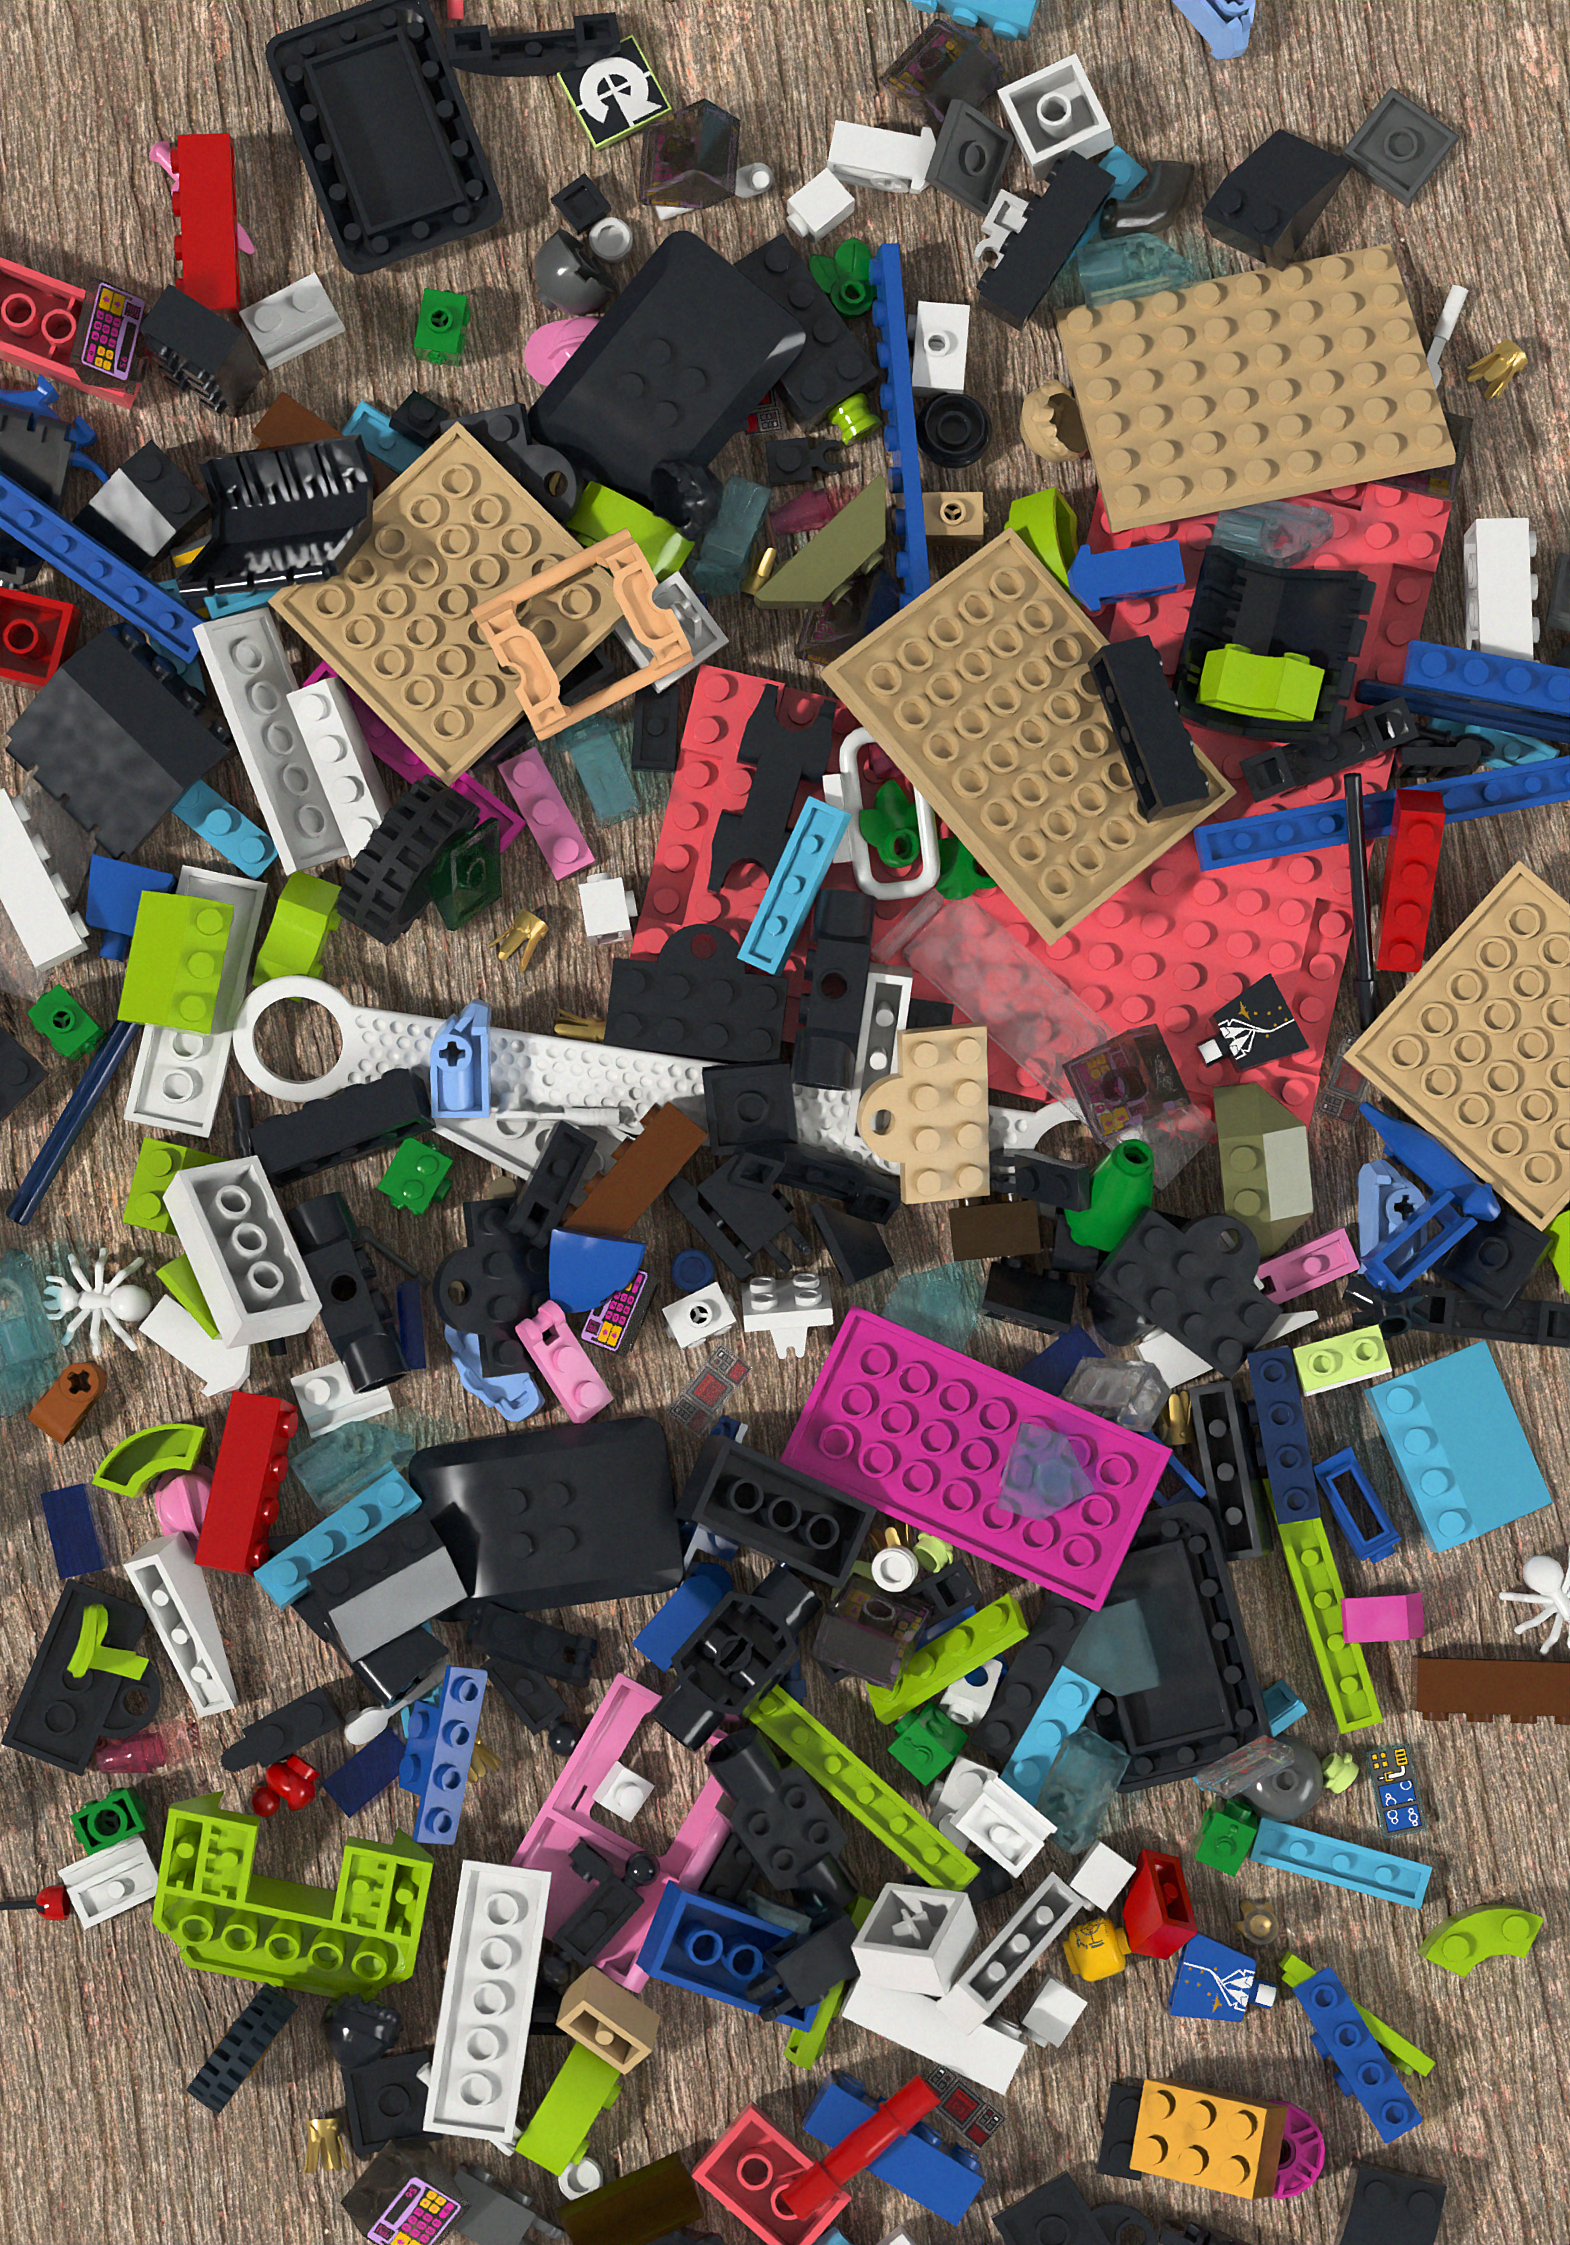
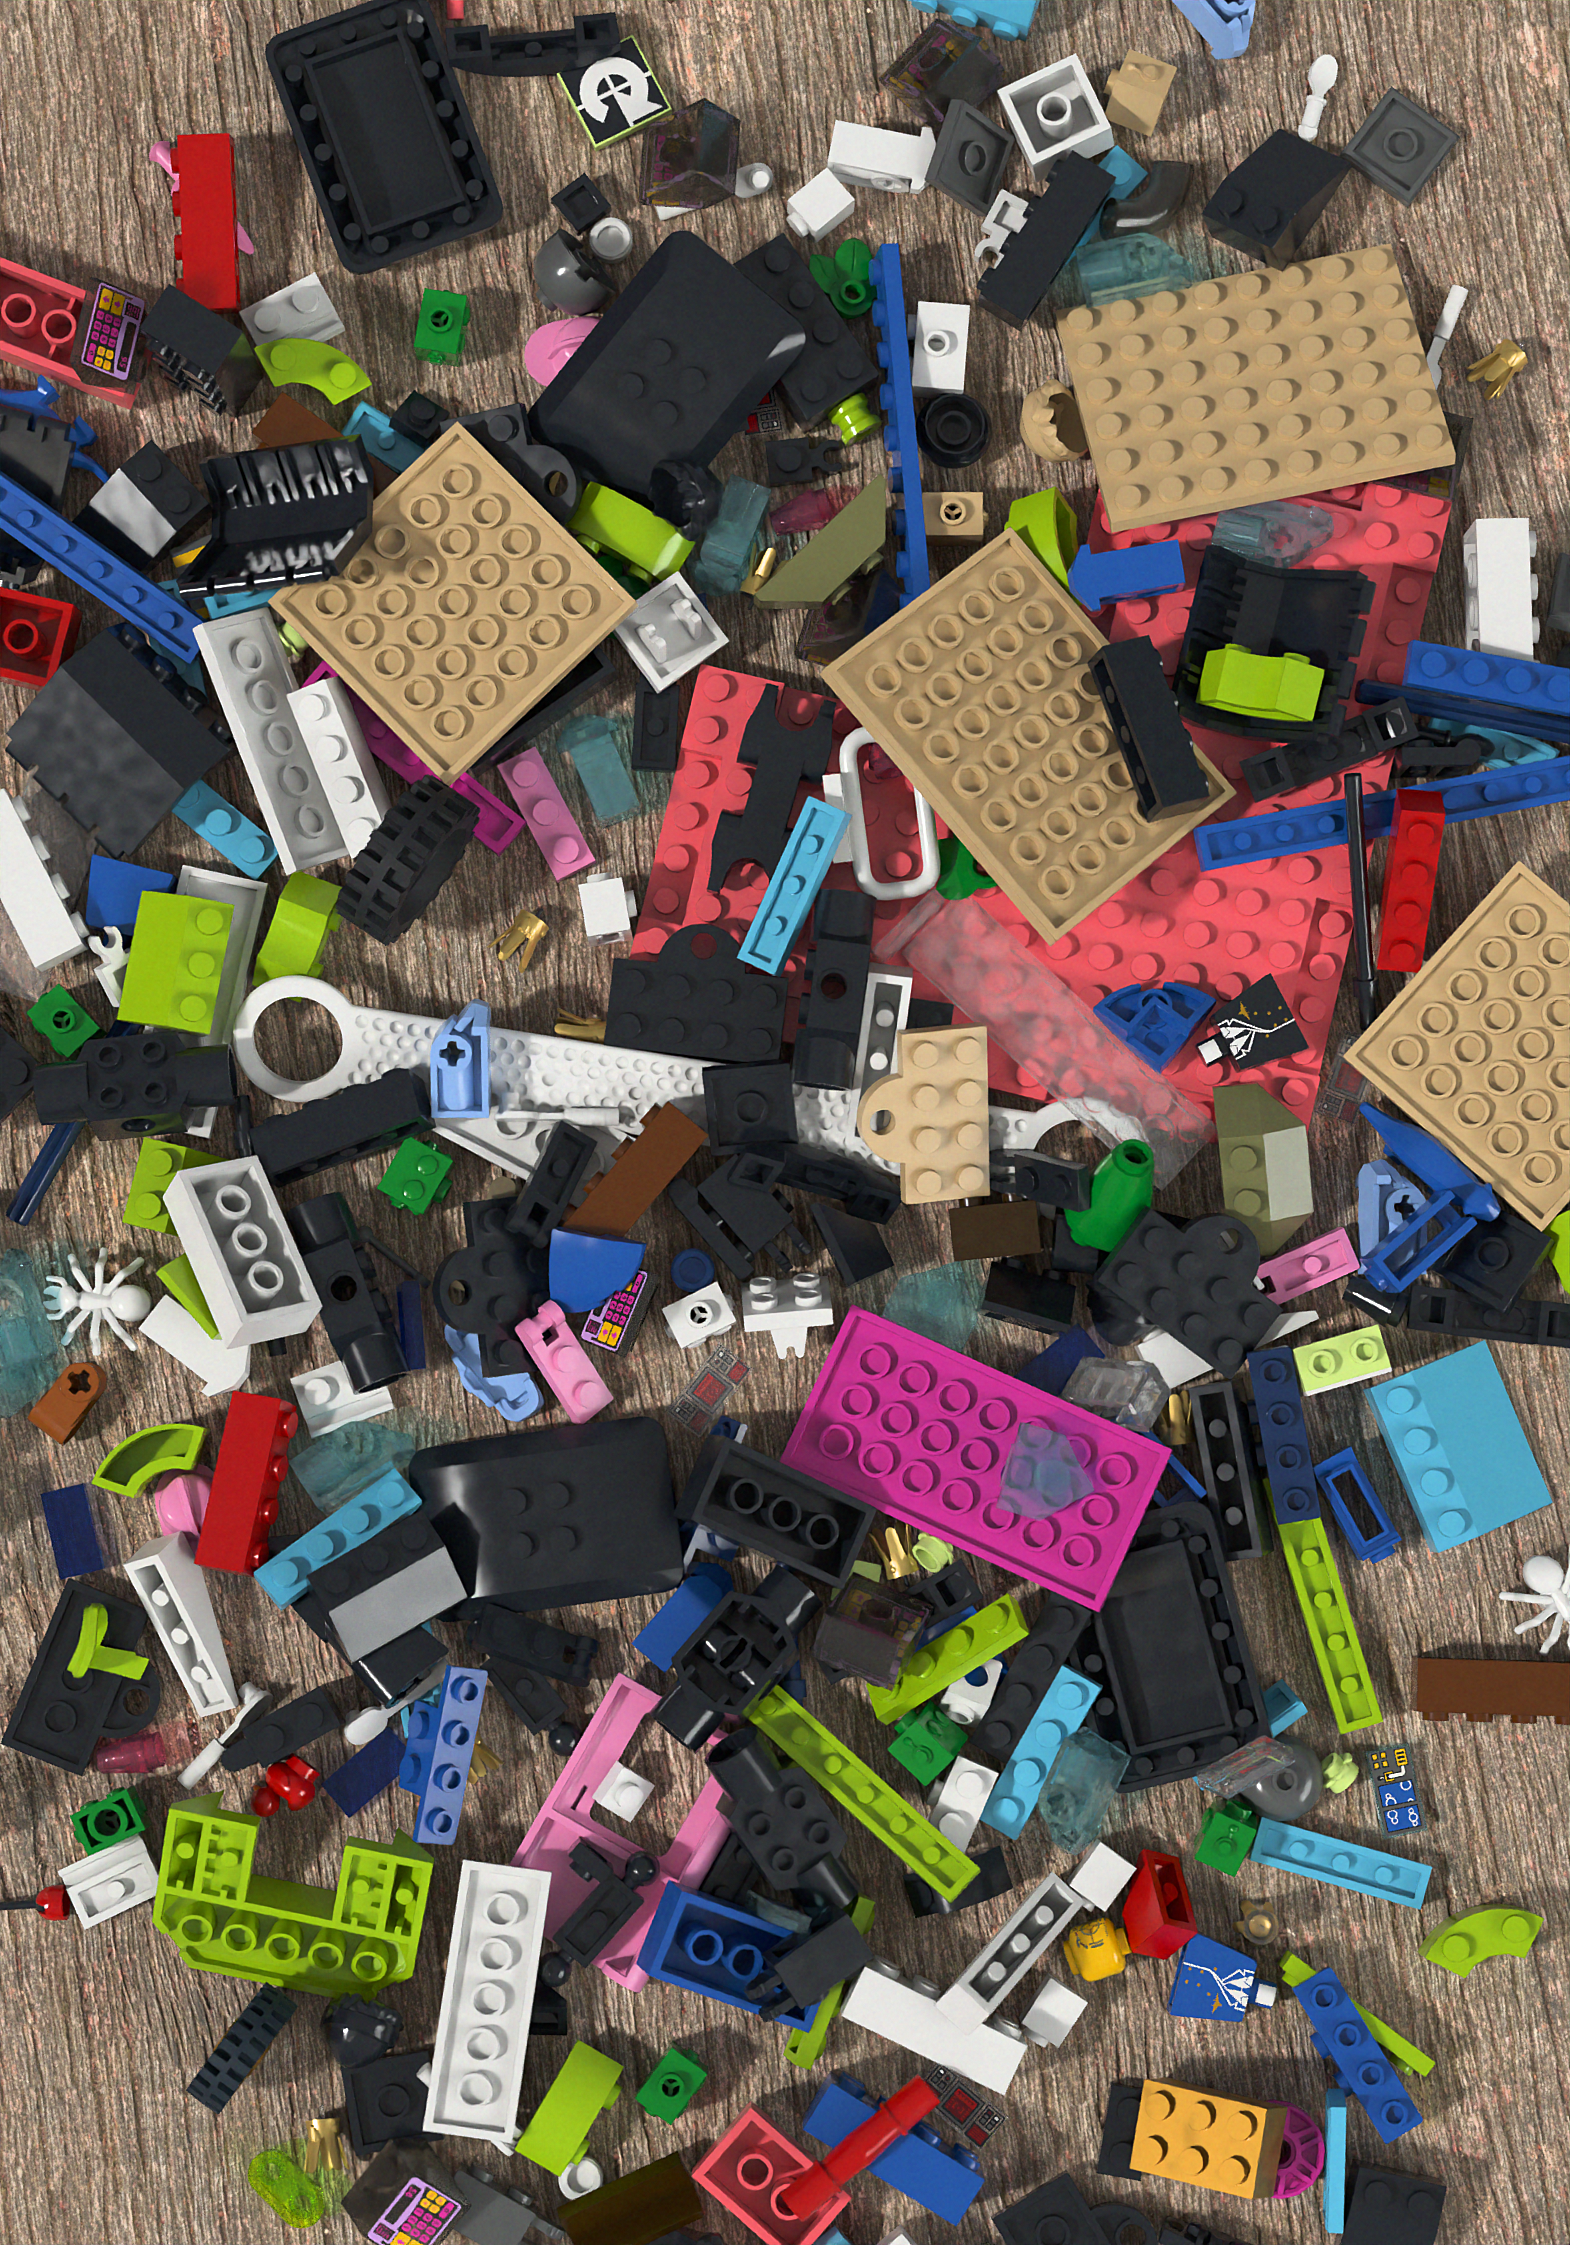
(115, 959): none -> white plate
(136, 1085): none -> black brick
(255, 1703): none -> white piece
(283, 2190): none -> clear neon green plate
(291, 640): none -> yellowish green plate
(312, 364): none -> lime brick
(468, 875): clear green slope -> none
(521, 649): light nougat piece -> none
(608, 2020): tan brick -> none
(675, 2064): none -> green head
(892, 820): green plate -> none
(894, 1568): white tile -> none
(915, 1939): white brick -> none
(1003, 1824): white plate -> none
(1115, 1650): clear light blue plate -> none
(1126, 1083): clear smoke slope -> none
(1138, 92): none -> tan head
(1155, 1019): none -> blue brick
(1321, 78): none -> white piece
(1334, 2160): none -> medium azure tile
(1382, 1617): dark pink slope -> none
(1392, 1313): black animal -> none

